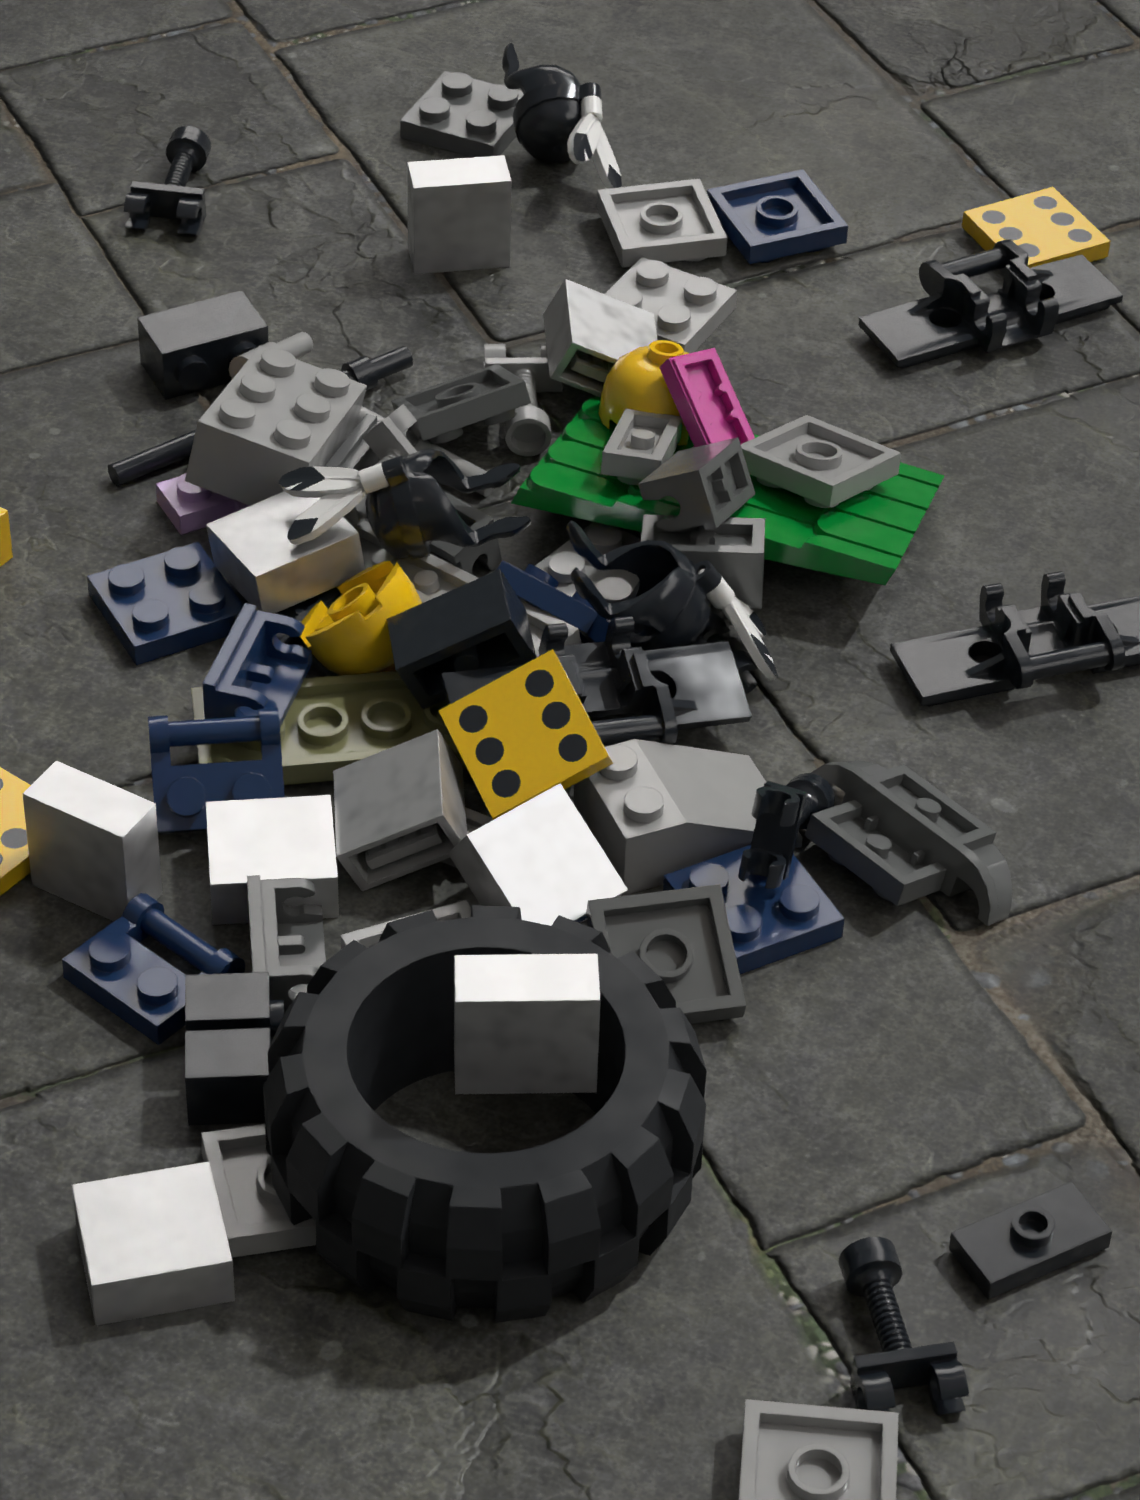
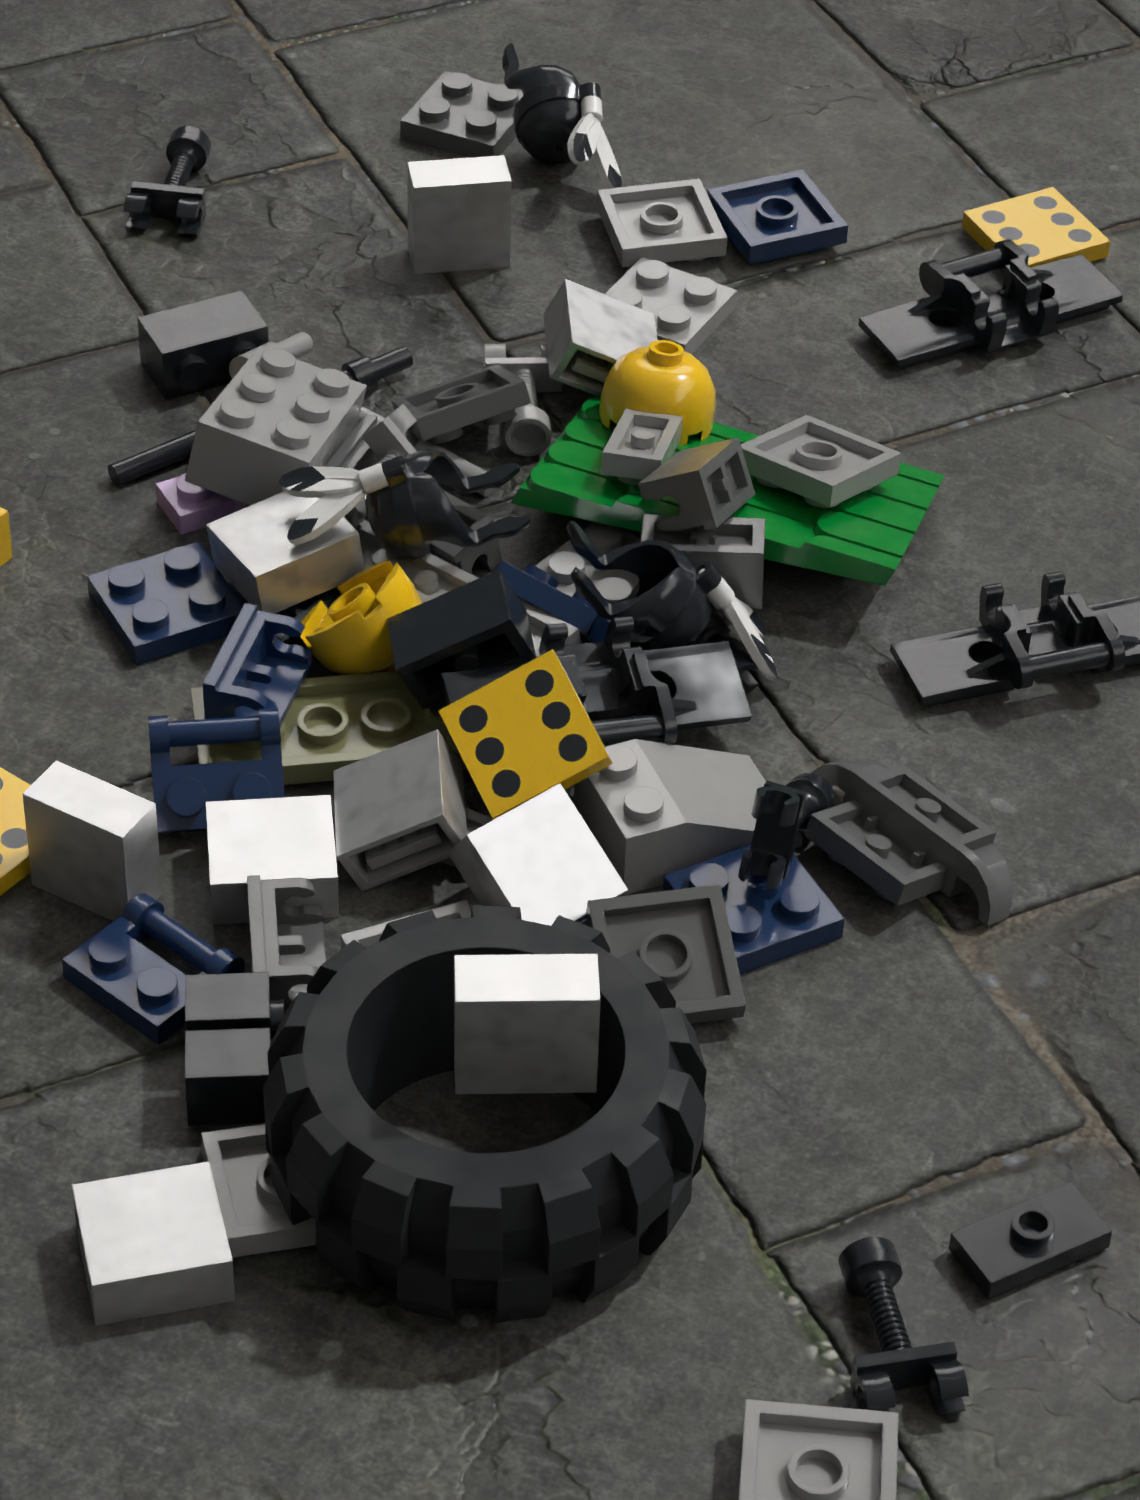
(705, 398): dark pink plate -> none

